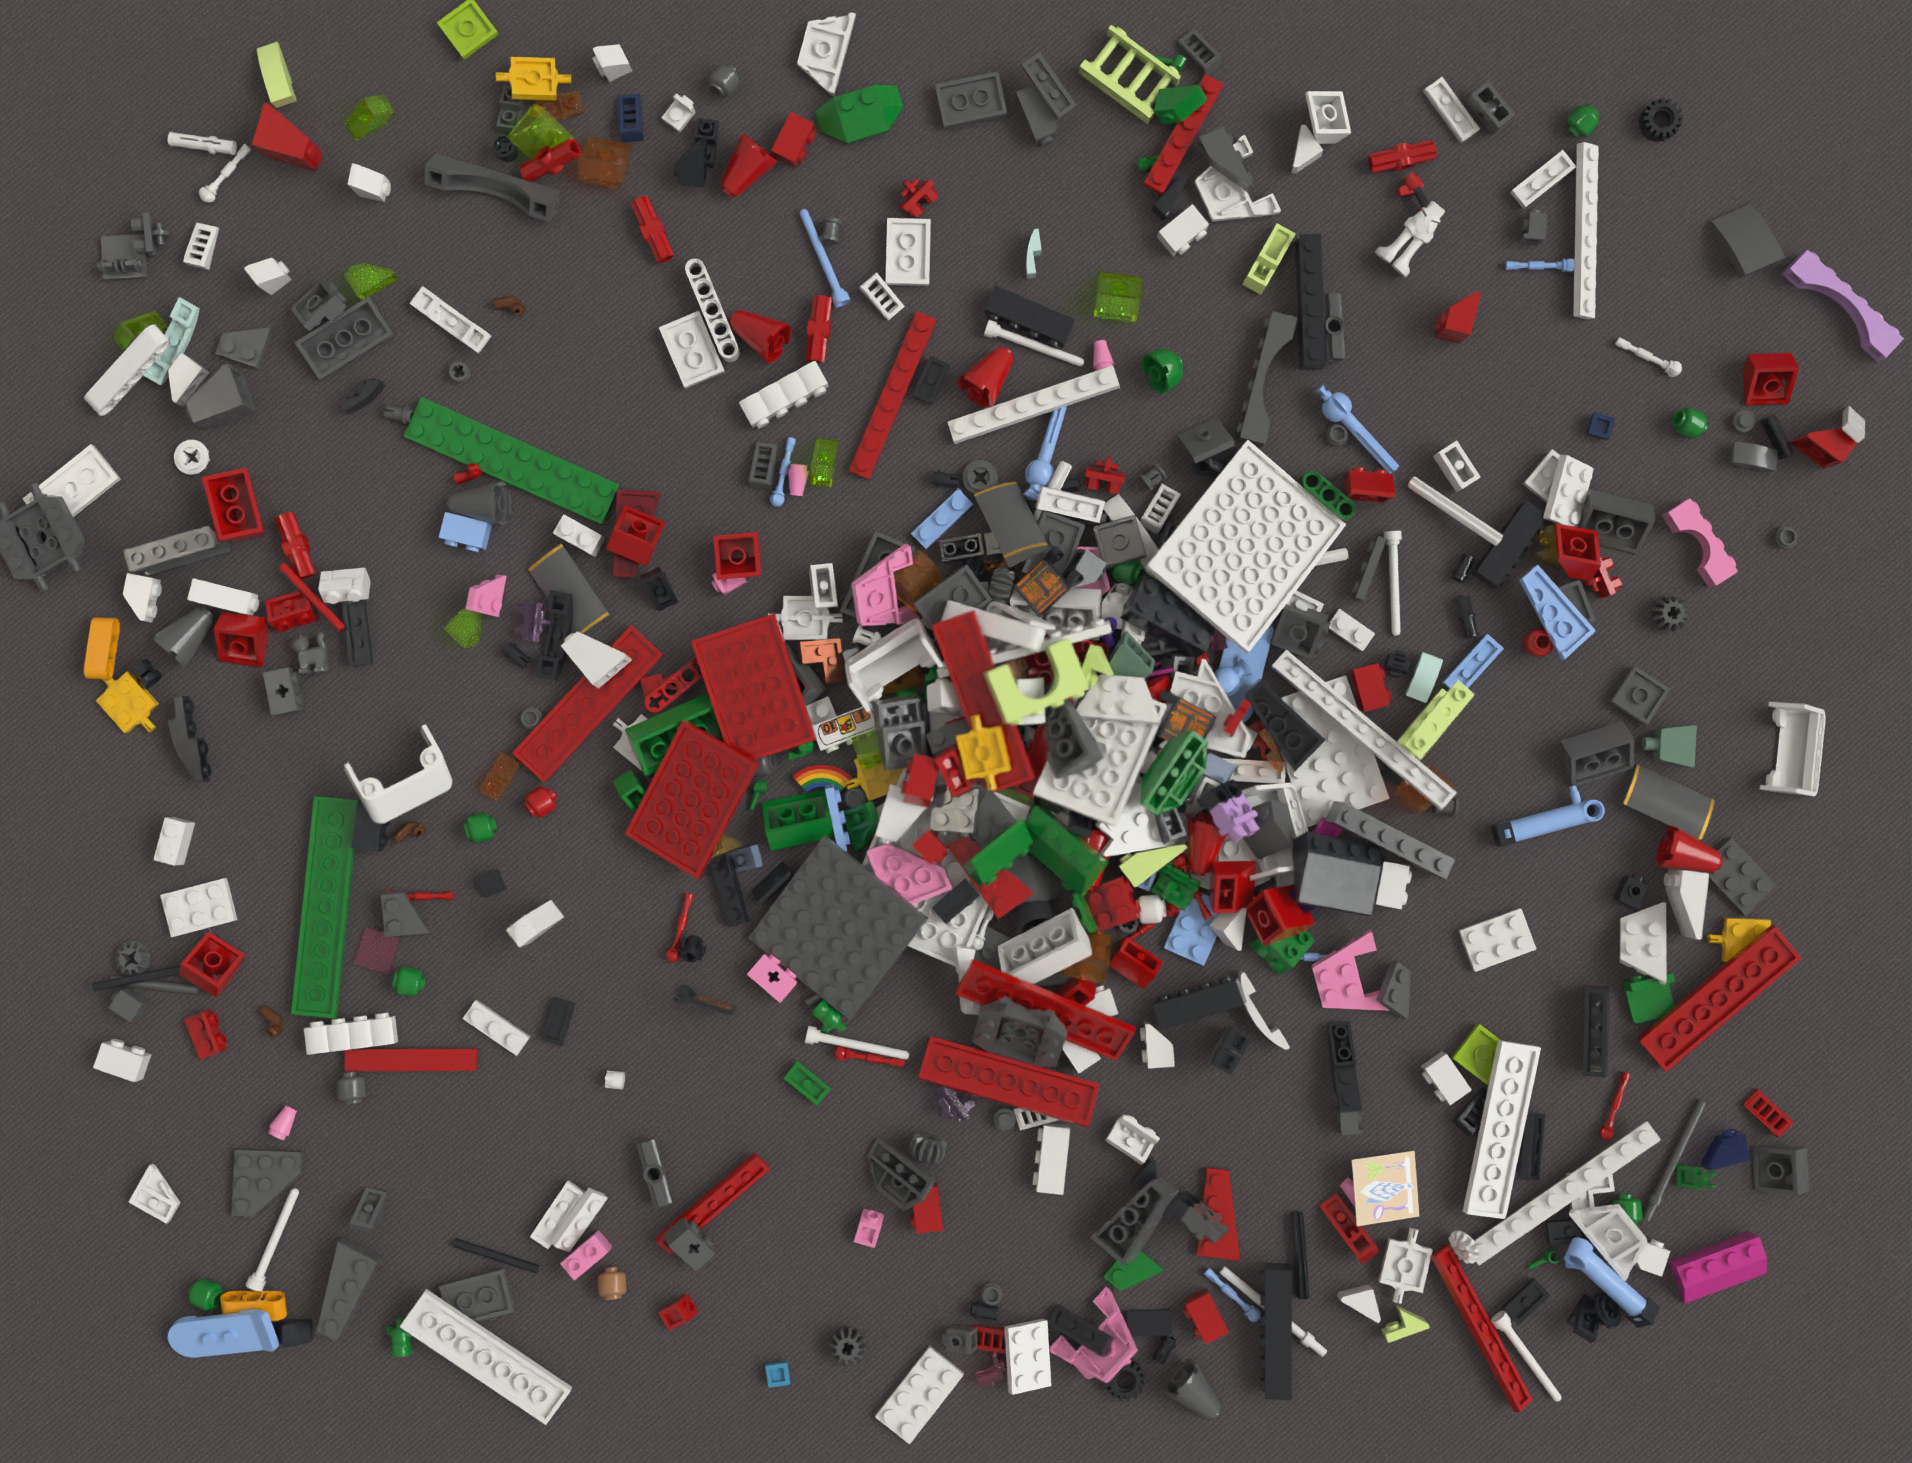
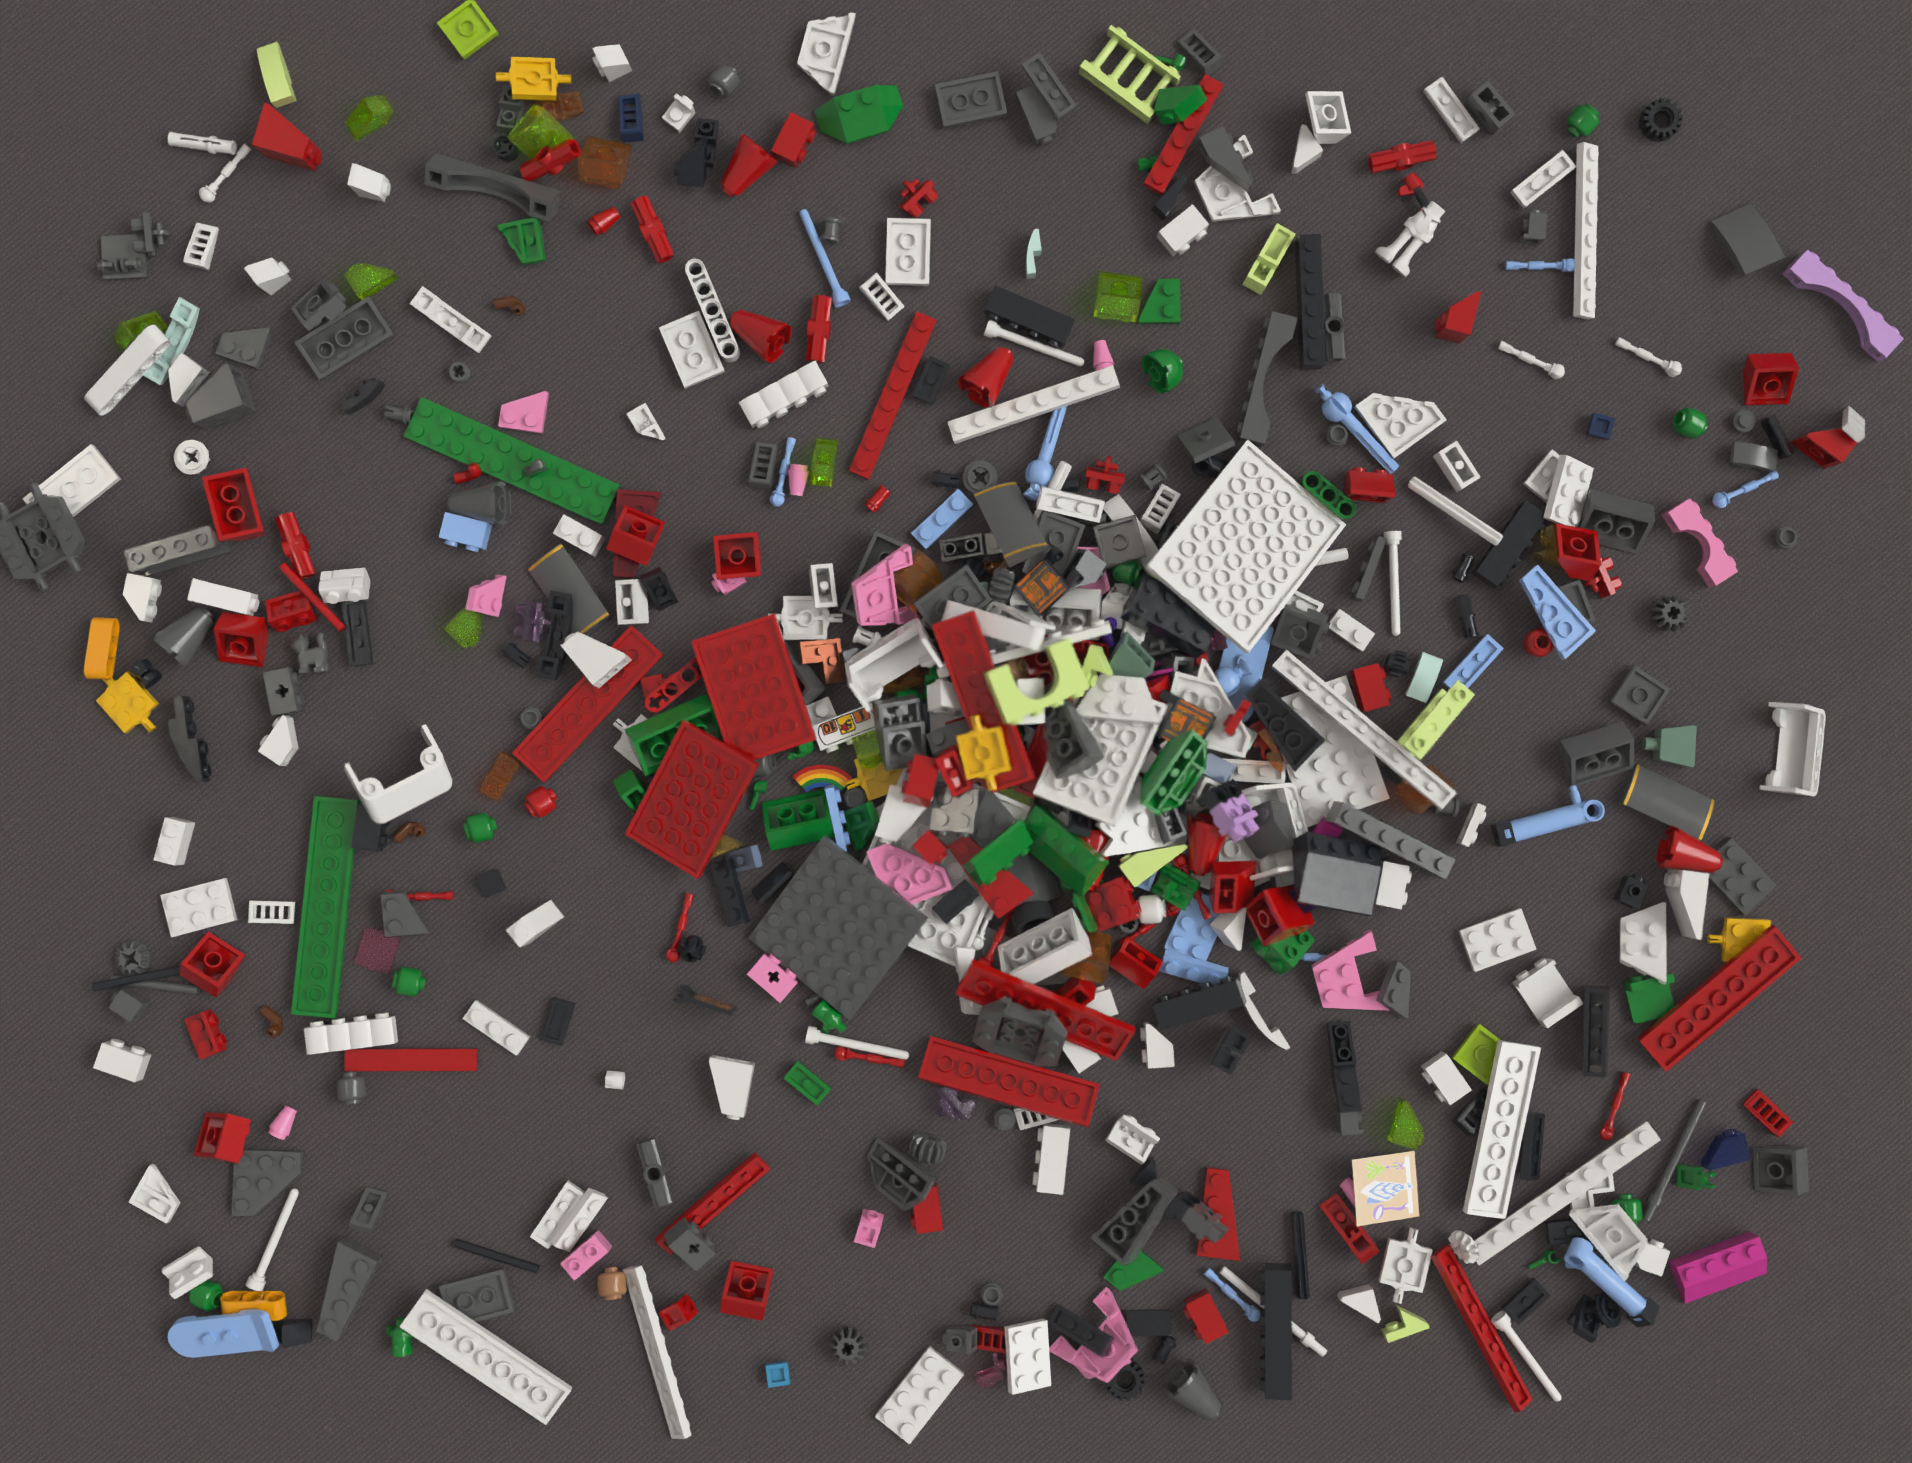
(188, 1271): none -> white bracket
(222, 1137): none -> red slope
(253, 909): none -> white slope
(281, 742): none -> white slope
(525, 239): none -> green wing
(525, 413): none -> bright pink wing
(536, 467): none -> dark grey tile
(603, 221): none -> red cone
(631, 602): none -> white brick
(645, 422): none -> white slope
(657, 1352): none -> white plate
(732, 1084): none -> white slope
(746, 1290): none -> red slope
(877, 499): none -> red pin
(996, 940): none -> red piece
(1163, 304): none -> green wing
(1191, 968): none -> light blue plate
(1398, 420): none -> white plate
(1405, 1127): none -> clear neon green slope
(1475, 817): none -> white plate
(1546, 992): none -> white panel
(1555, 370): none -> white piece
(1722, 499): none -> light blue piece

